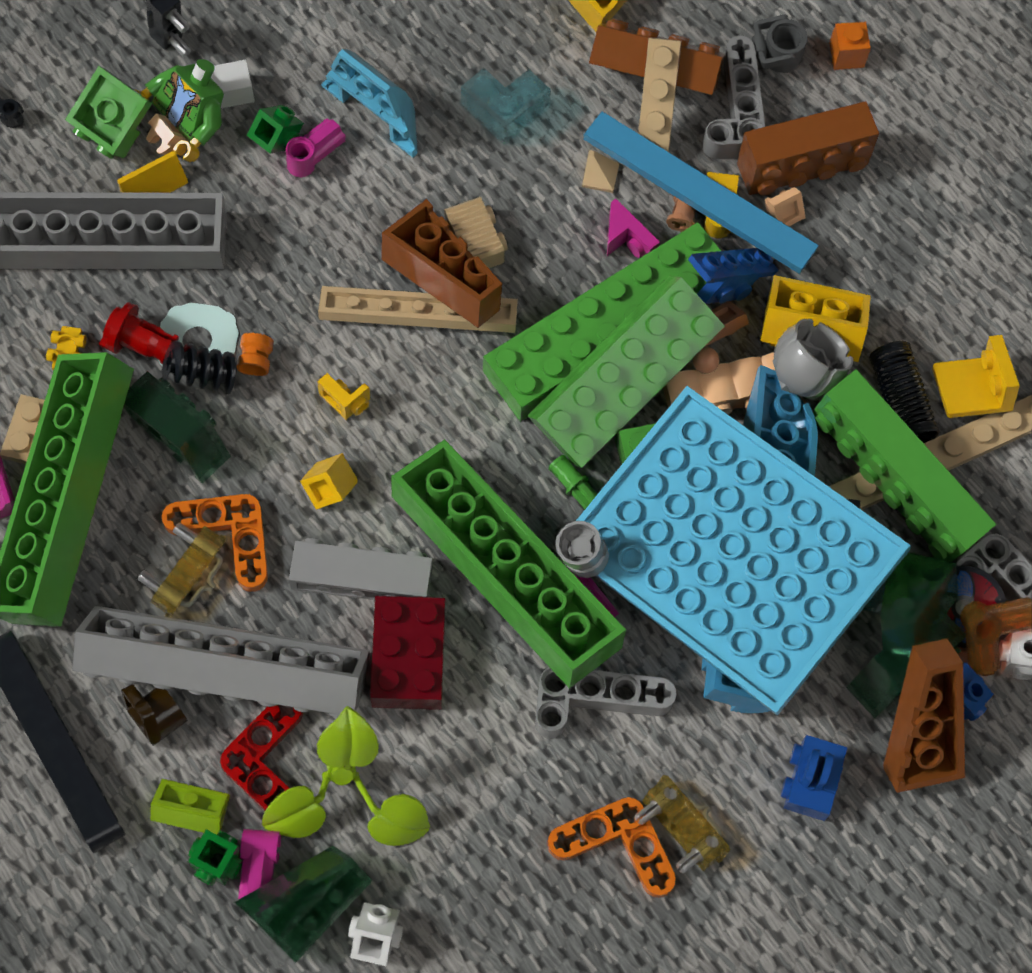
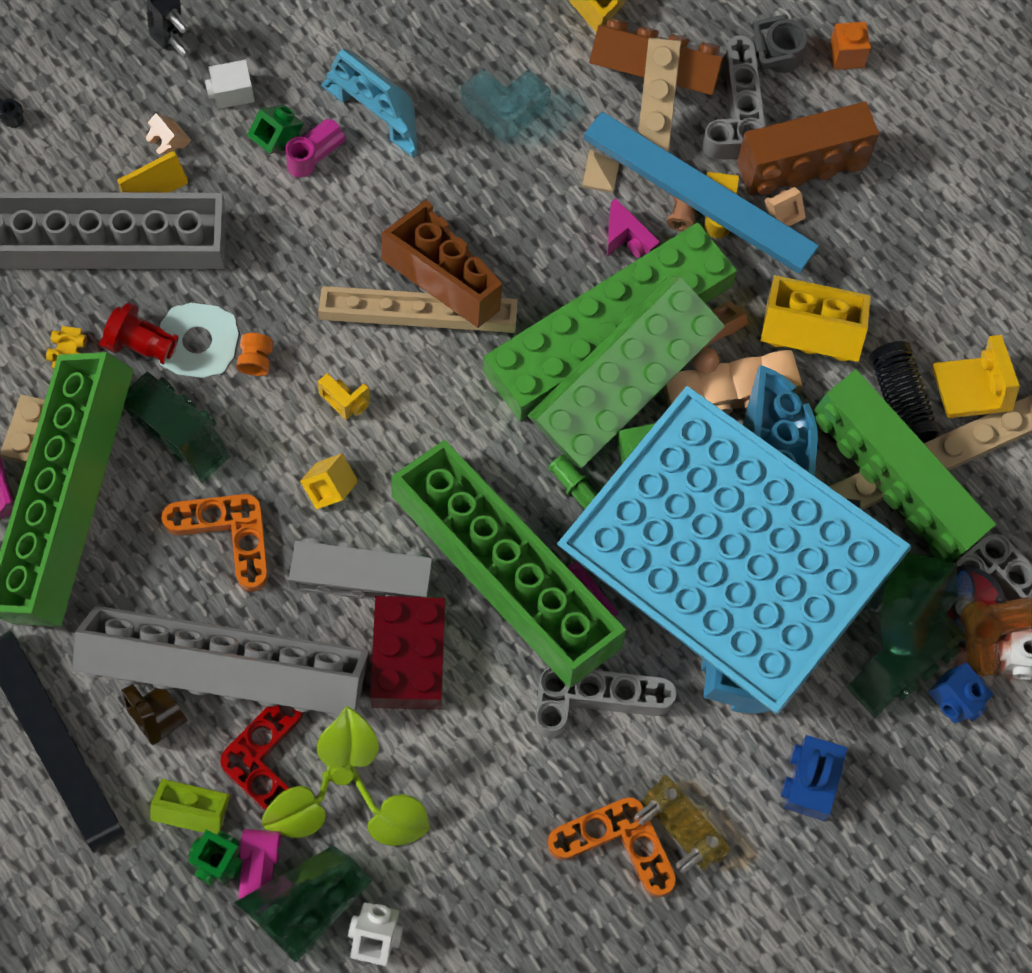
(108, 114): bright green plate -> none
(187, 571): clear yellow piece -> none
(189, 102): bright green torso -> none
(200, 364): black piece -> none
(475, 226): tan brick -> none
(582, 549): light grey wheel -> none
(731, 273): blue bracket -> none
(811, 359): light grey piece -> none
(929, 720): dark orange wedge -> none

